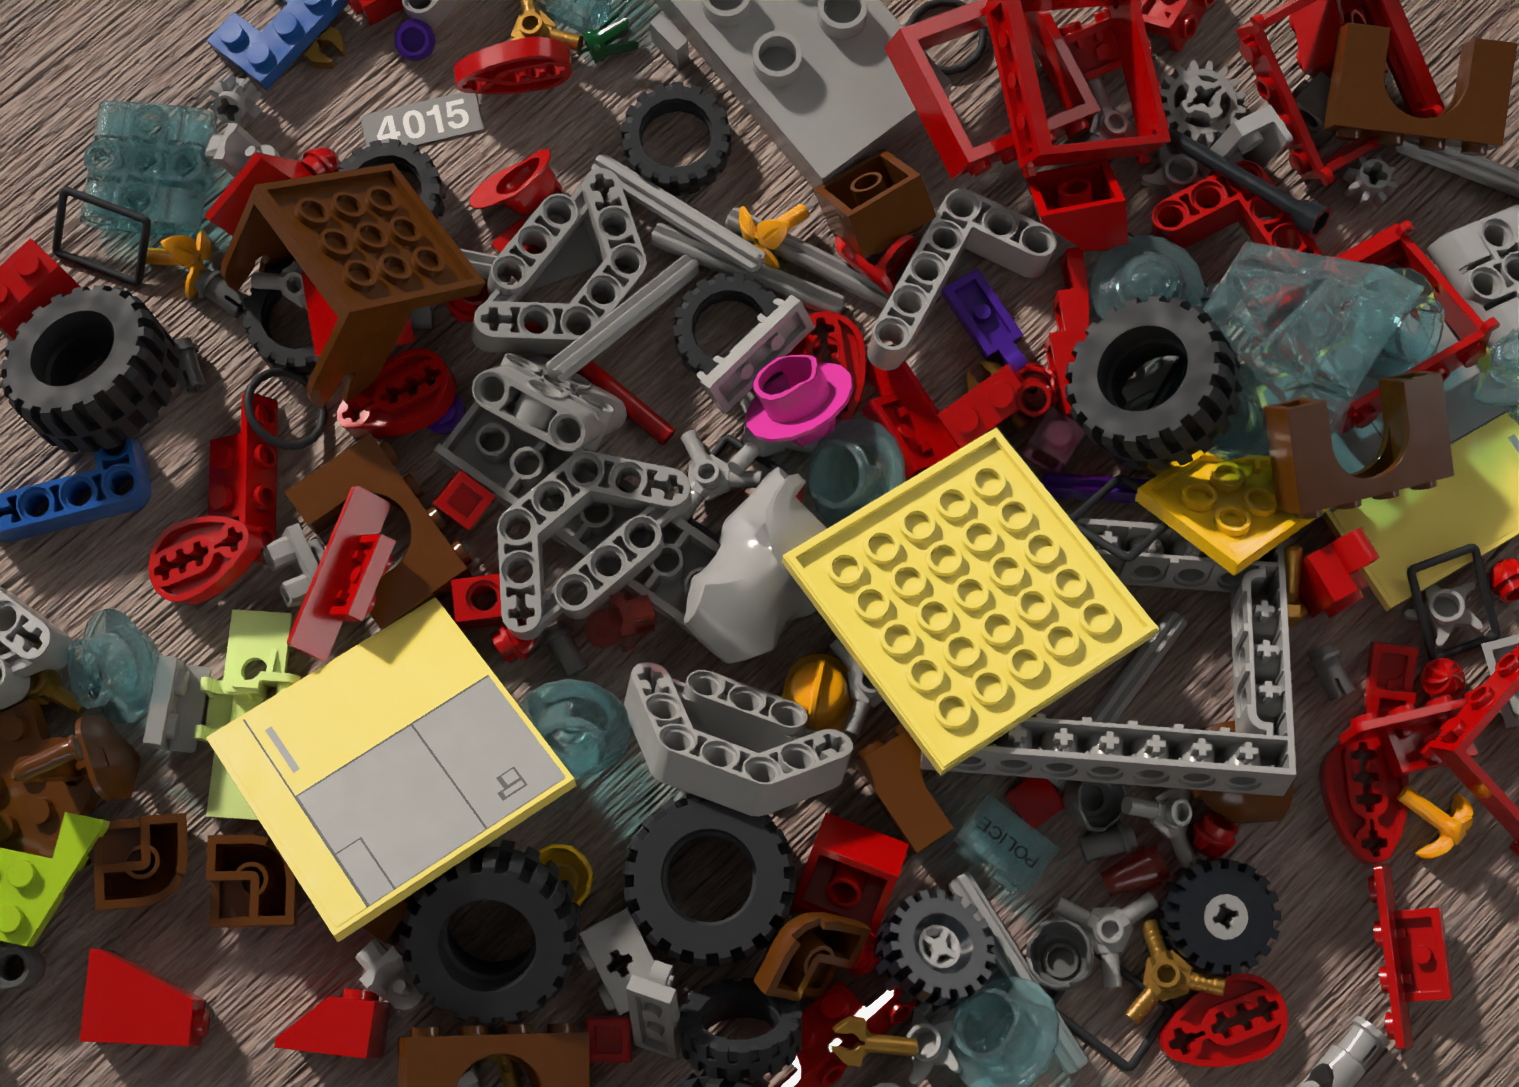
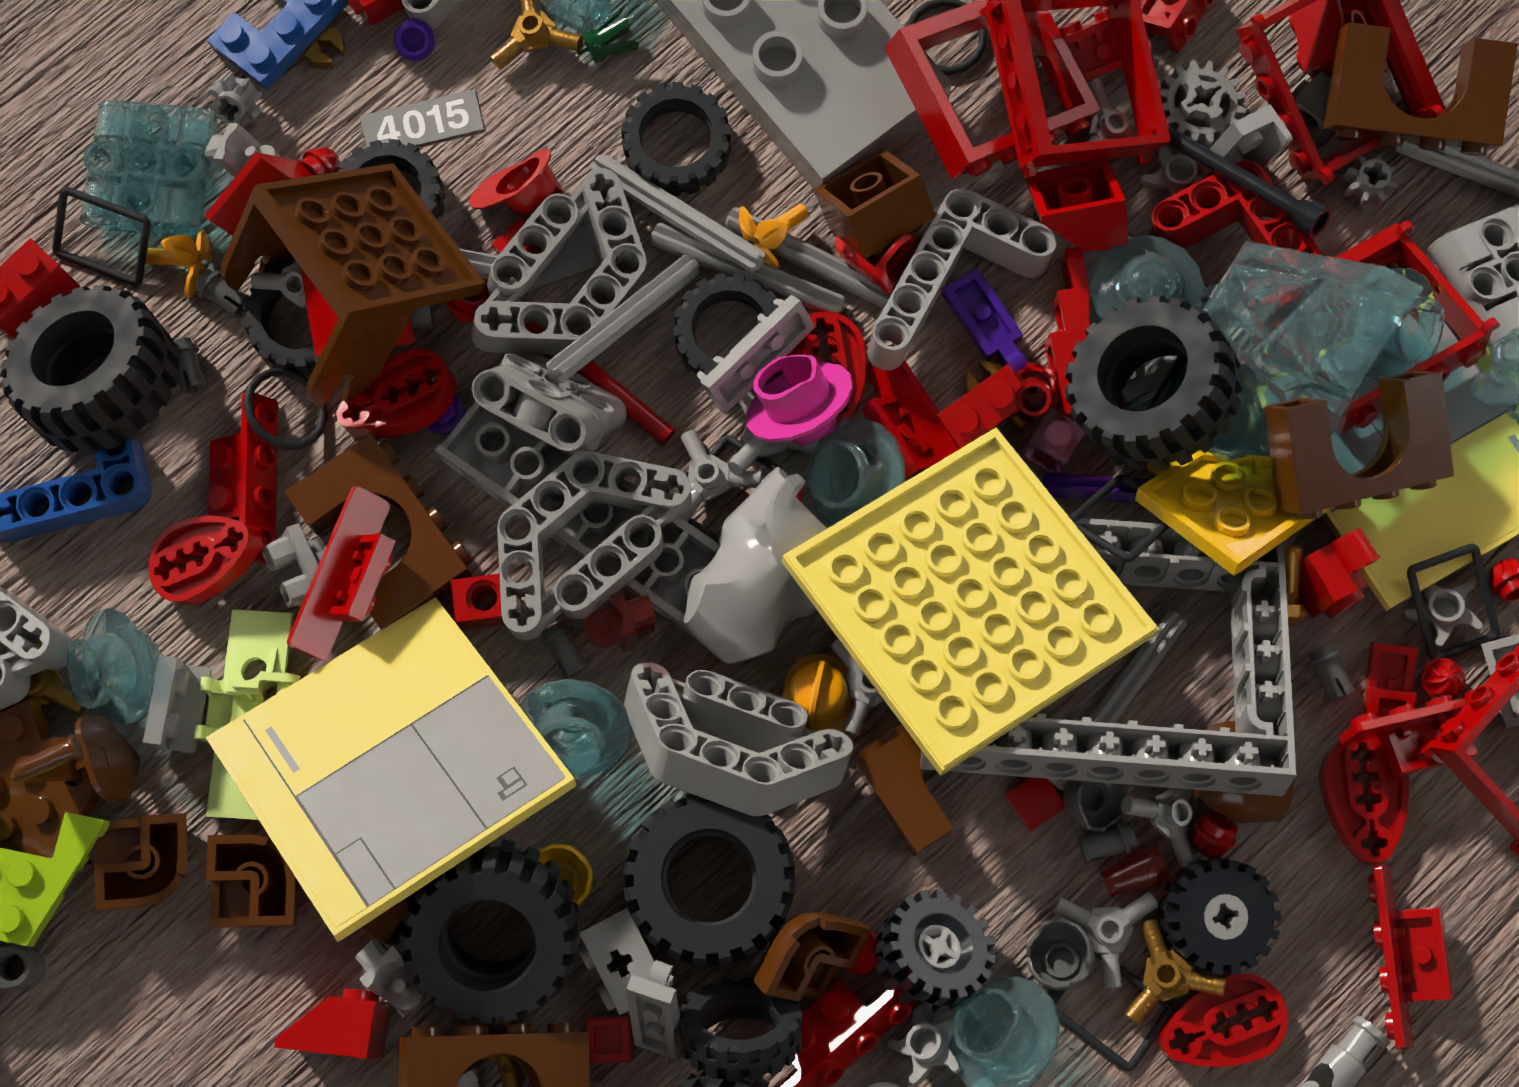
(138, 1006): red slope -> none
(463, 499): red brick -> none
(510, 646): red plate -> none
(515, 67): red piece -> none
(669, 40): light grey tile -> none
(850, 872): red slope -> none
(870, 1042): pearl gold bar -> none
(1005, 846): clear light blue brick -> none
(1013, 964): light grey axle -> none
(1451, 828): light orange plant -> none

